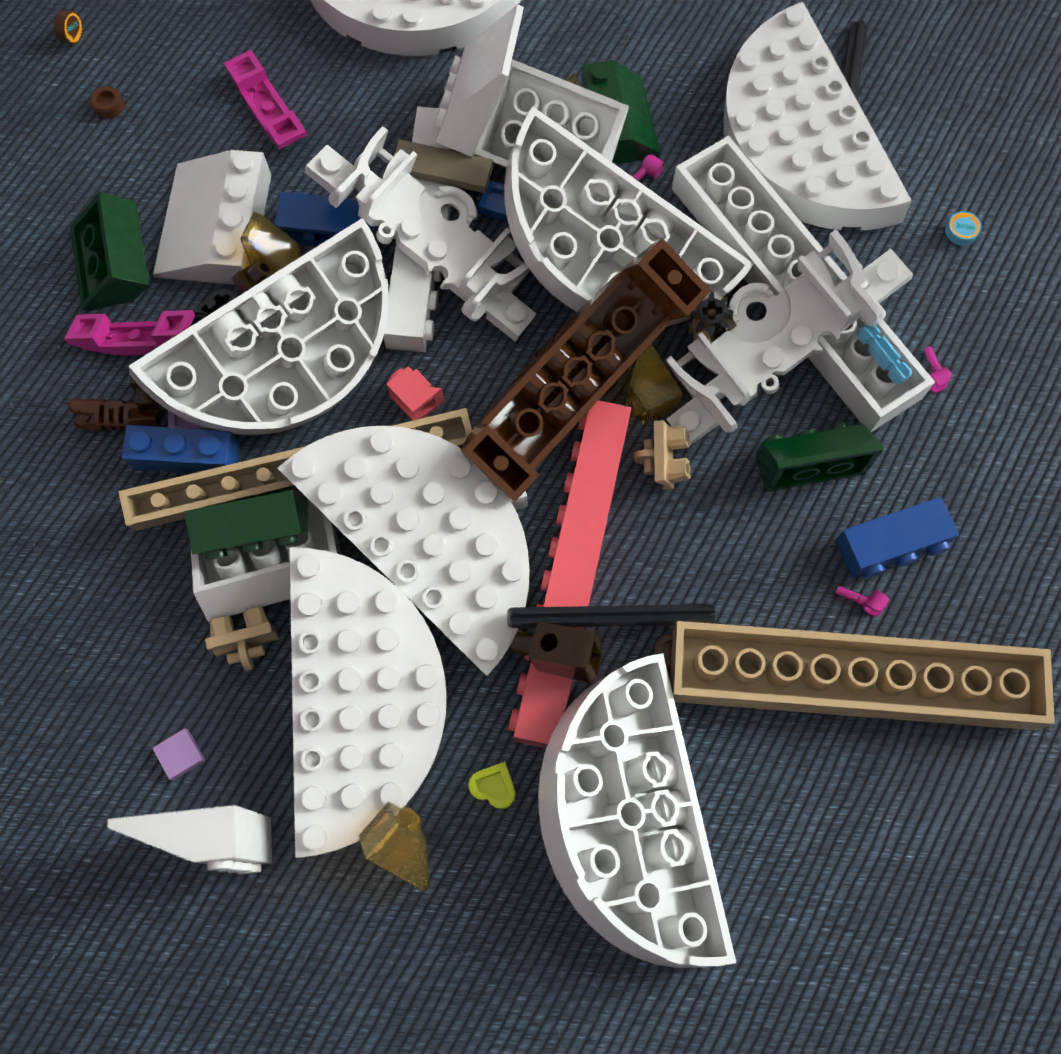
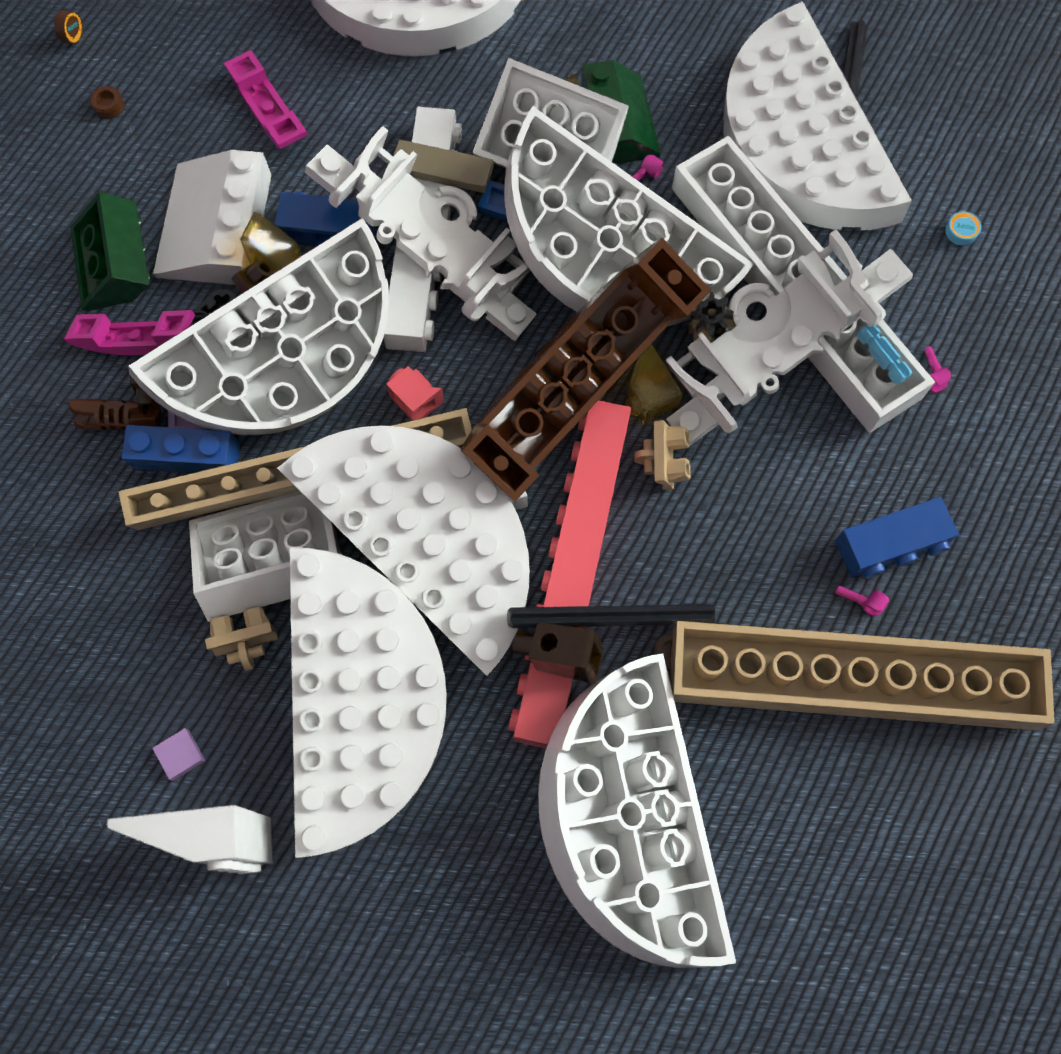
(247, 523): dark green slope -> none
(397, 844): clear yellow slope -> none
(476, 84): white slope -> none
(493, 785): neon yellow tile -> none
(817, 456): dark green slope -> none

